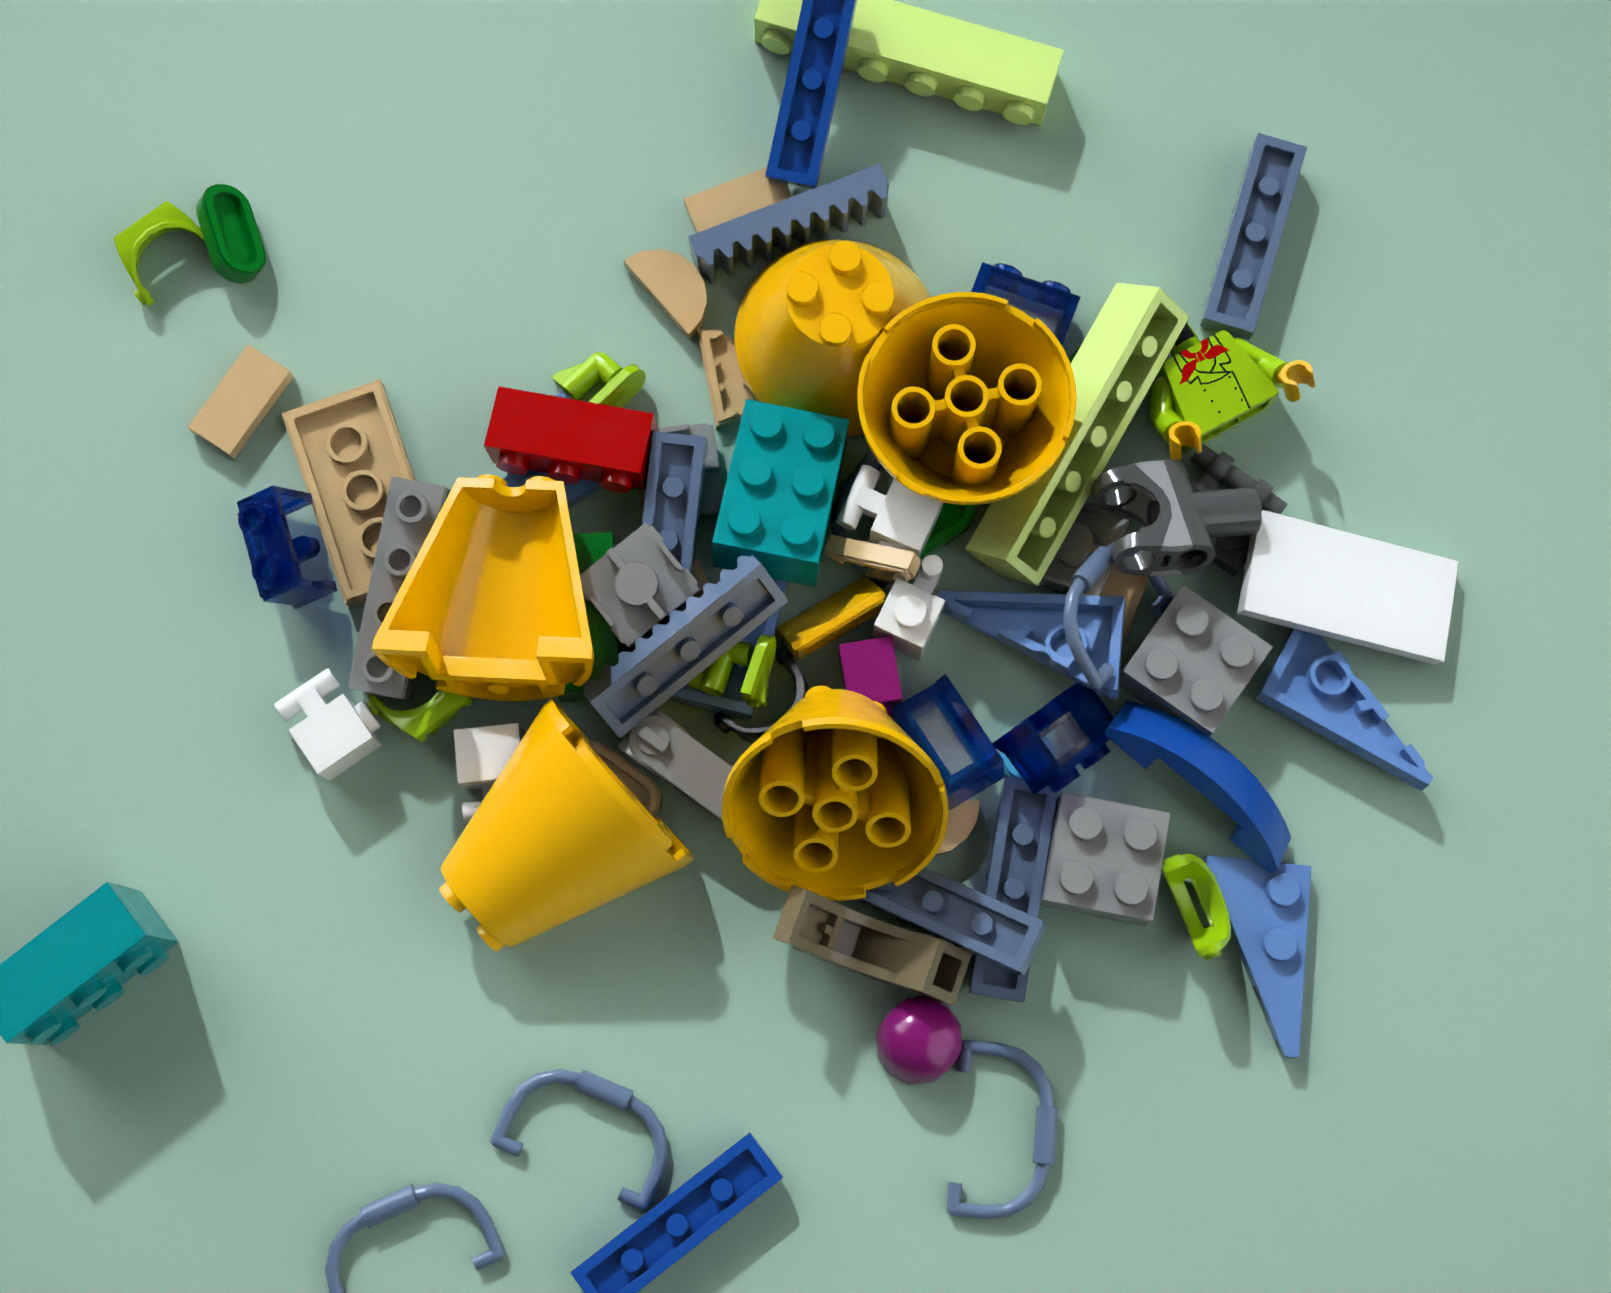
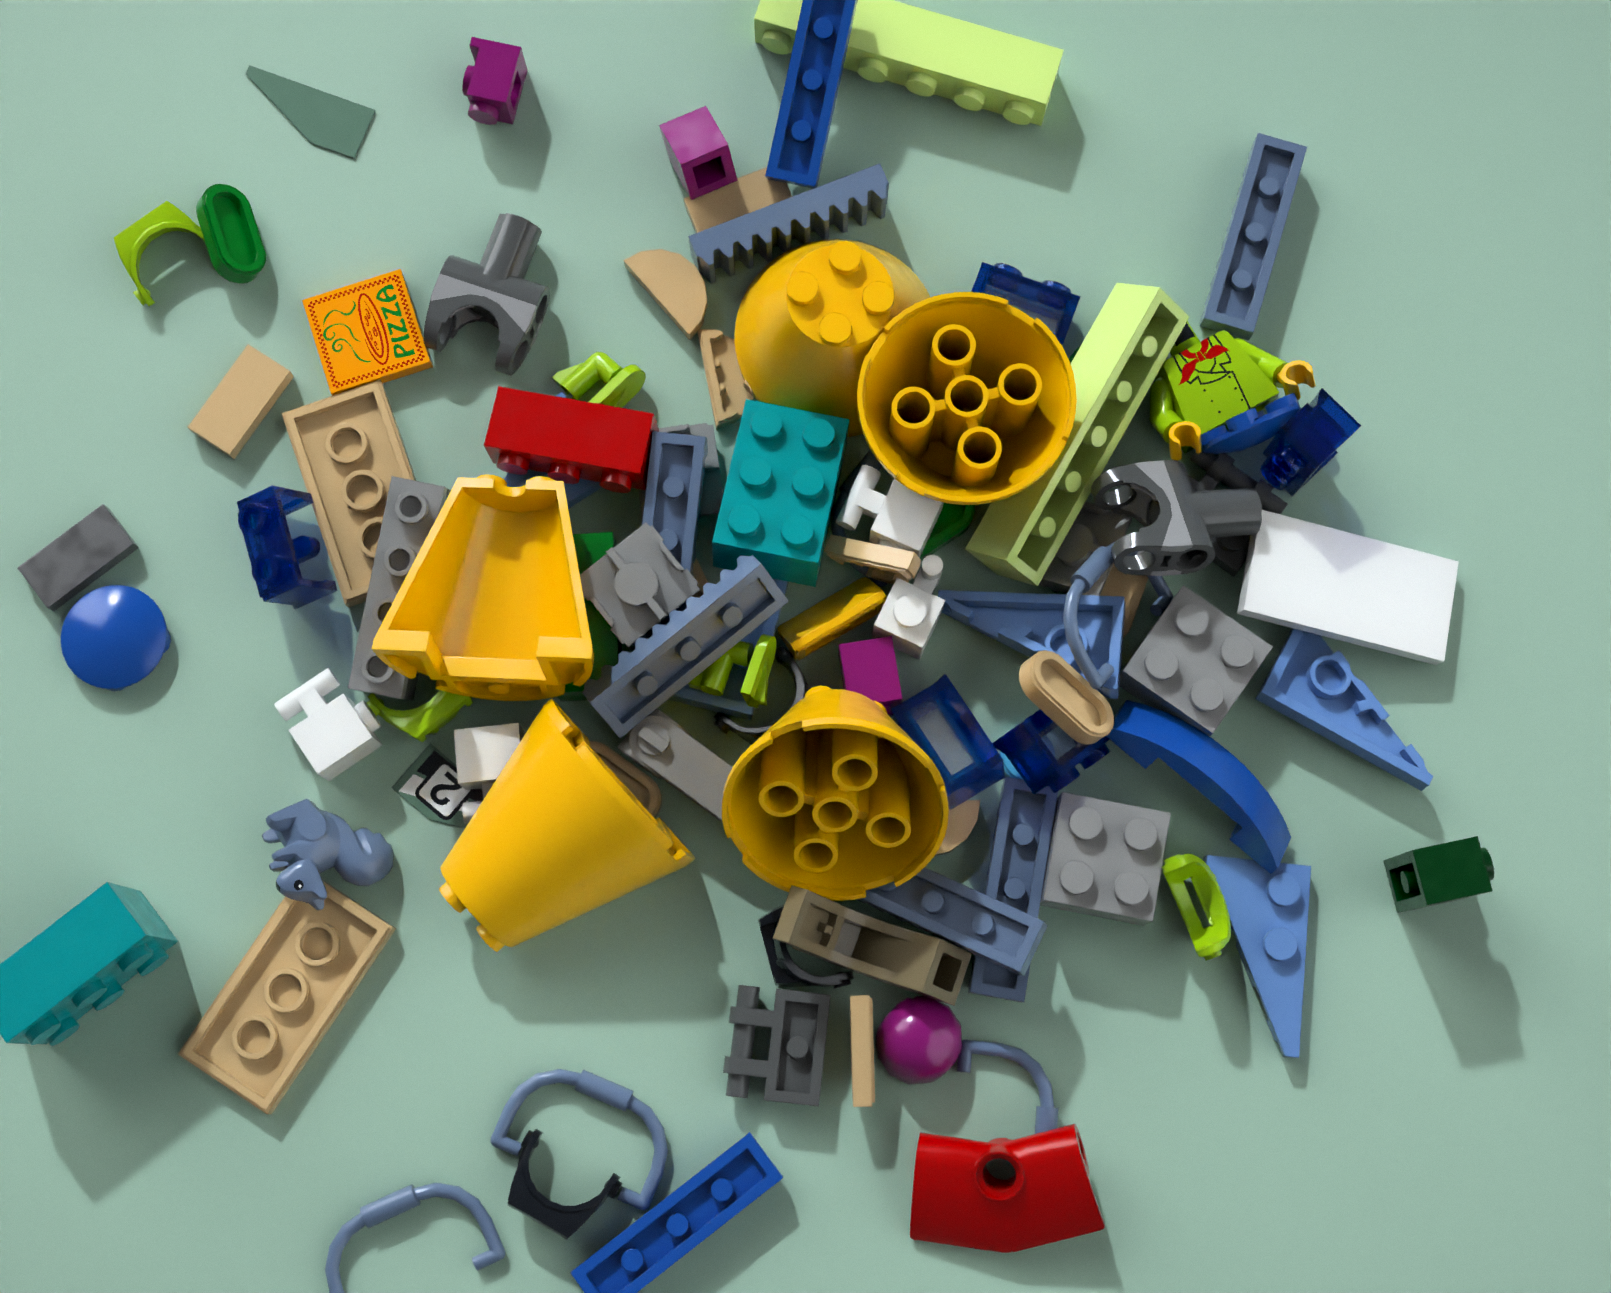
(78, 557): none -> flat silver tile
(114, 637): none -> blue dish
(286, 996): none -> tan tile
(316, 114): none -> sand green sticker
(318, 842): none -> sand blue animal
(367, 332): none -> light orange tile
(434, 788): none -> sticker
(492, 294): none -> dark grey connector
(494, 81): none -> magenta brick
(554, 1216): none -> black helmet
(698, 152): none -> magenta brick
(782, 966): none -> black helmet
(795, 1045): none -> dark grey plate
(862, 1050): none -> tan tile
(967, 1207): none -> red panel
(1066, 697): none -> tan tile
(1250, 427): none -> blue dish
(1307, 443): none -> clear blue window
(1439, 874): none -> dark green brick

